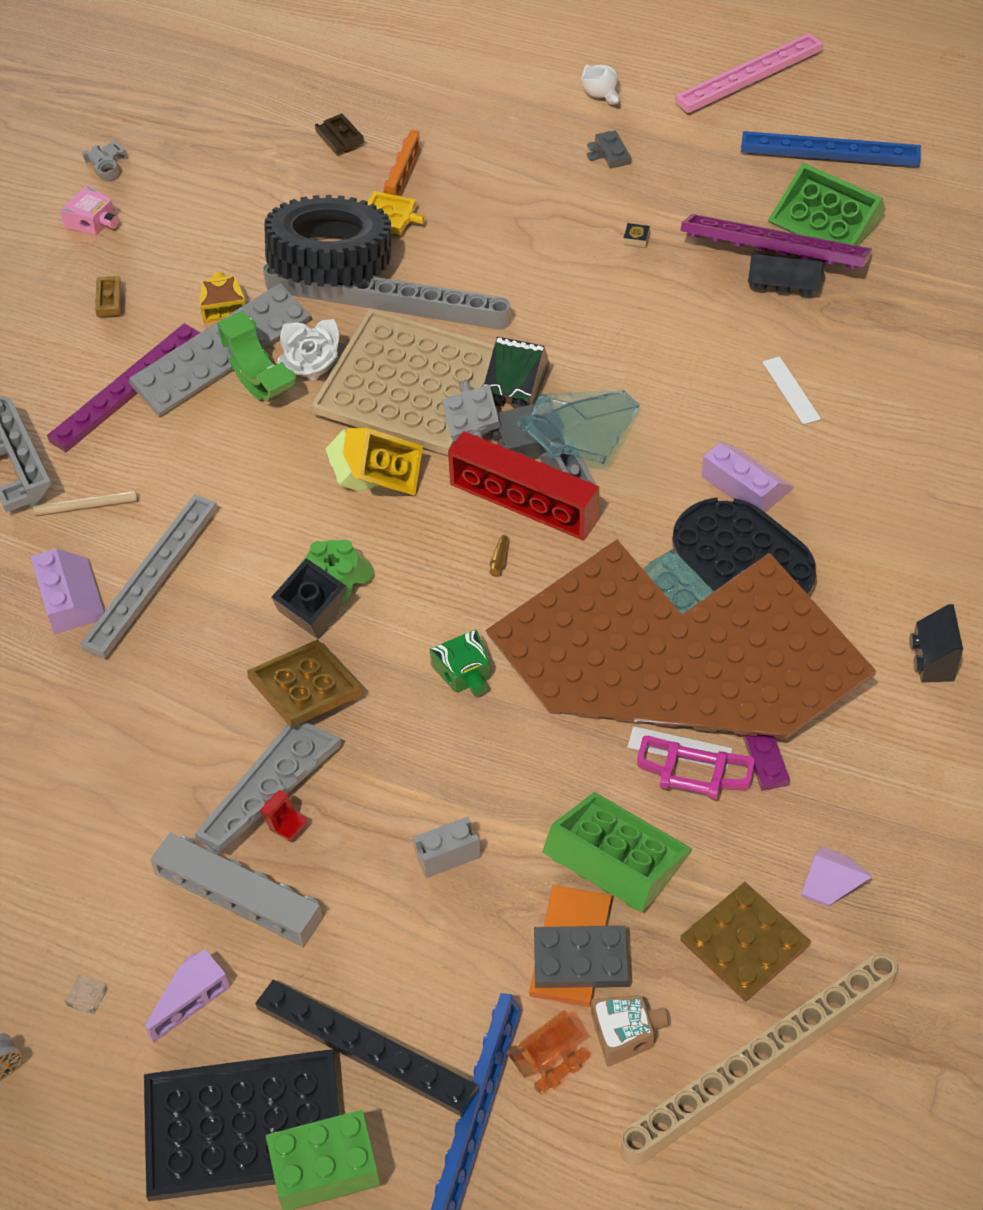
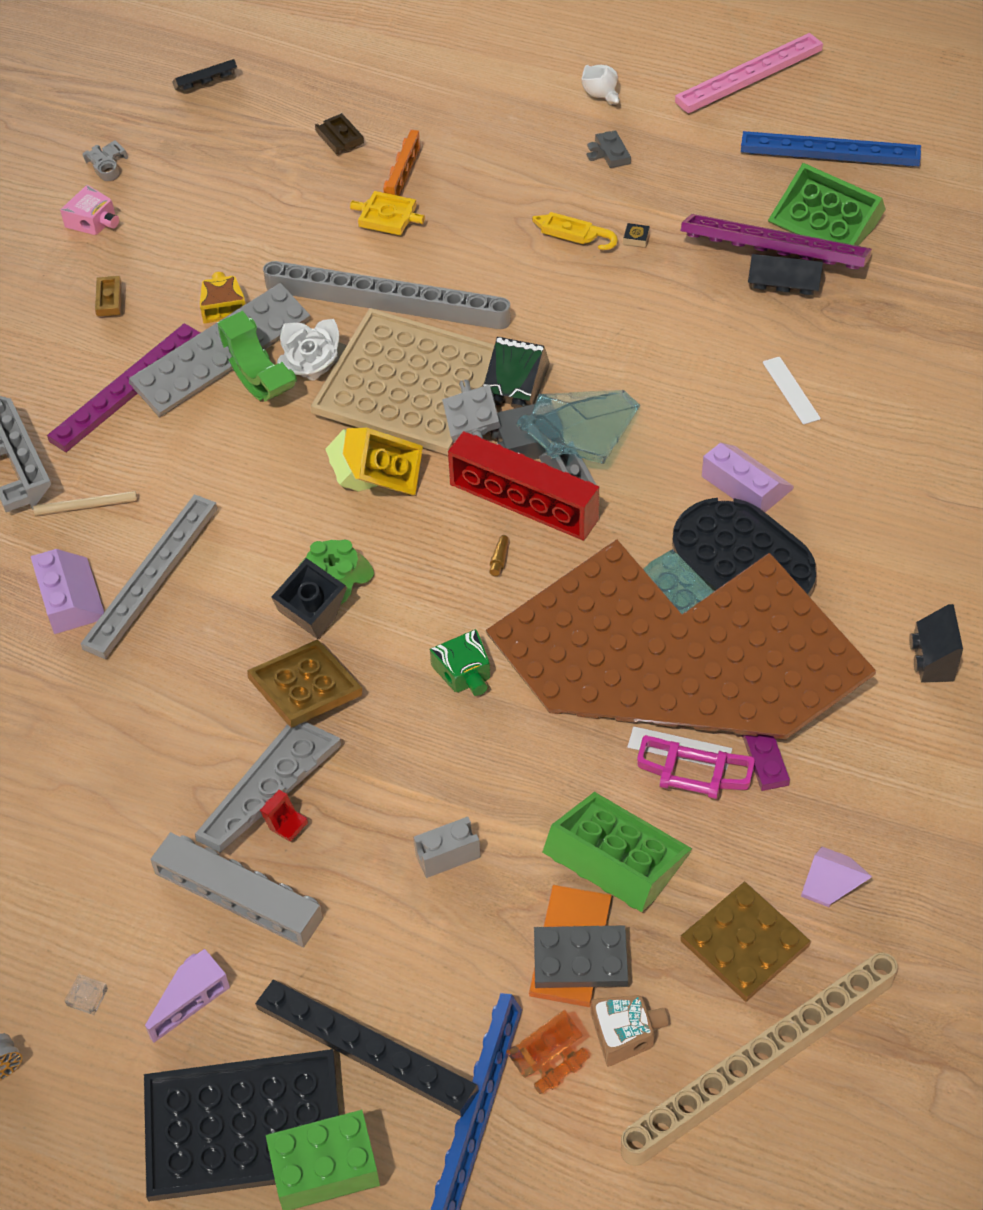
(205, 75): none -> black plate
(322, 262): black tyre -> none
(573, 229): none -> yellow plate

